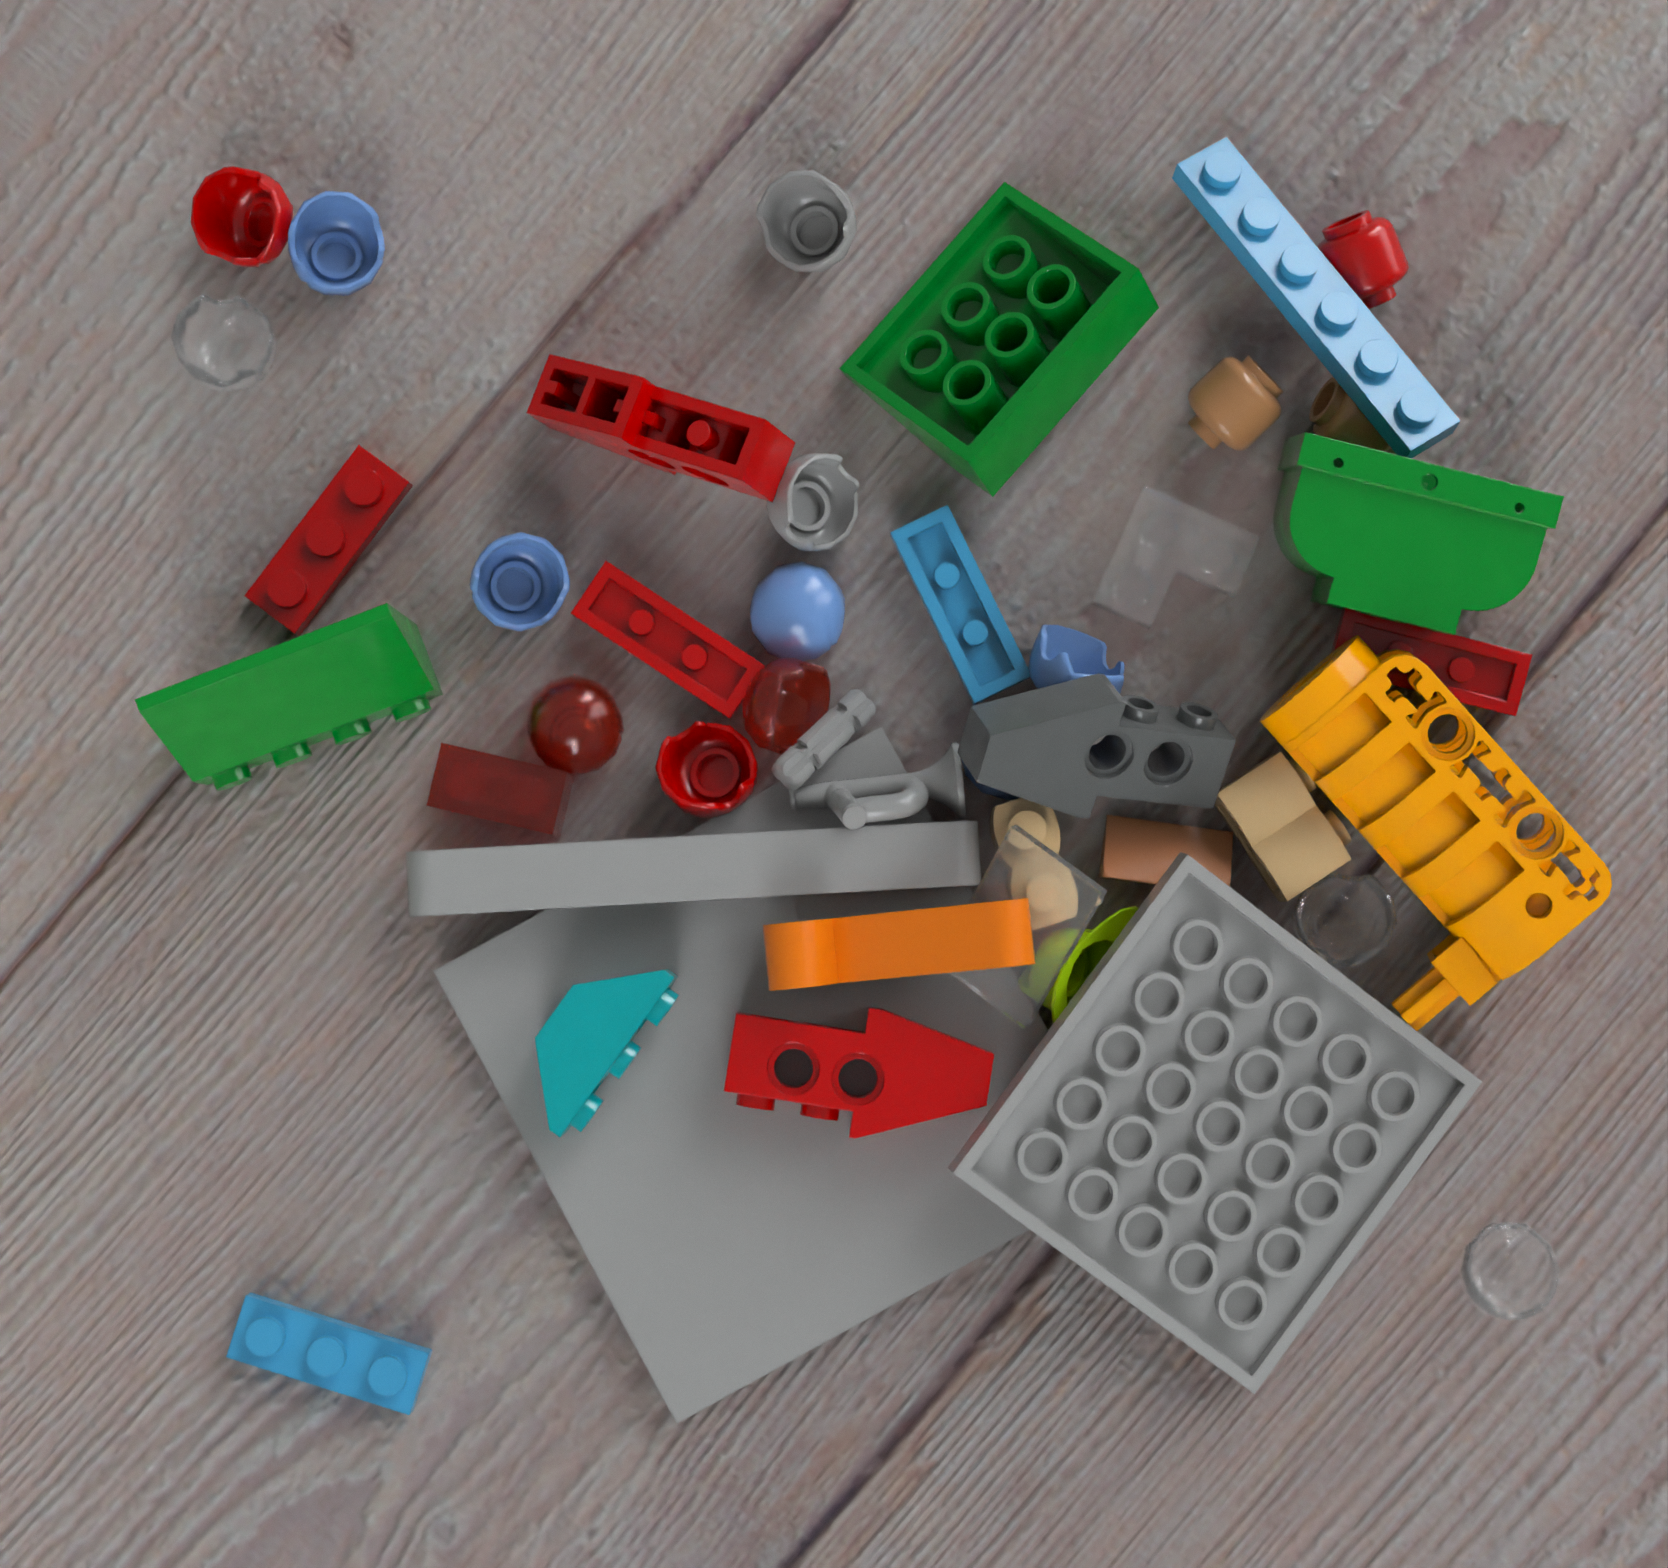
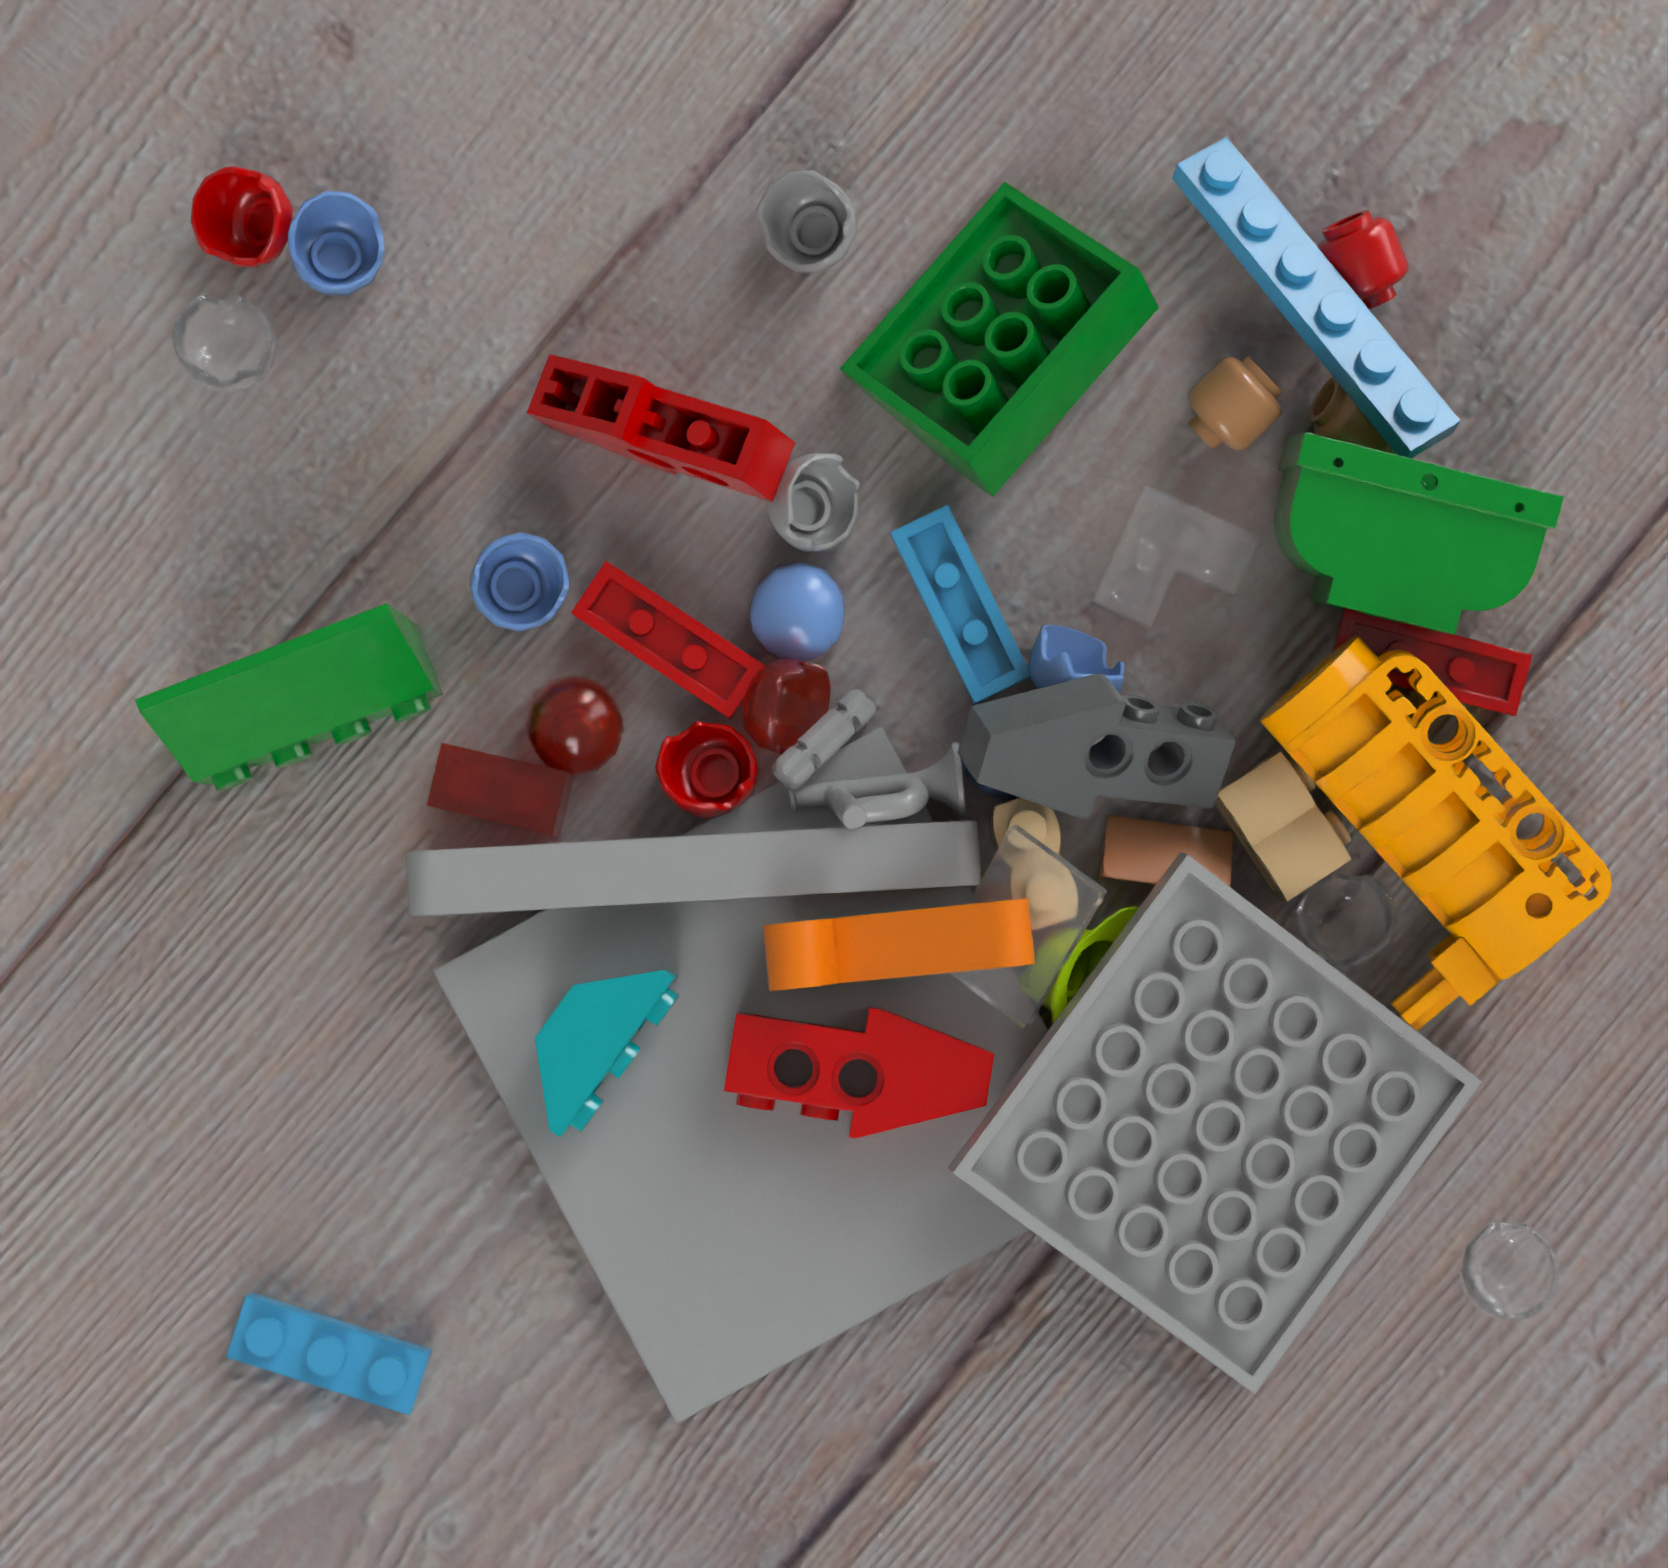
(328, 540): red plate -> none

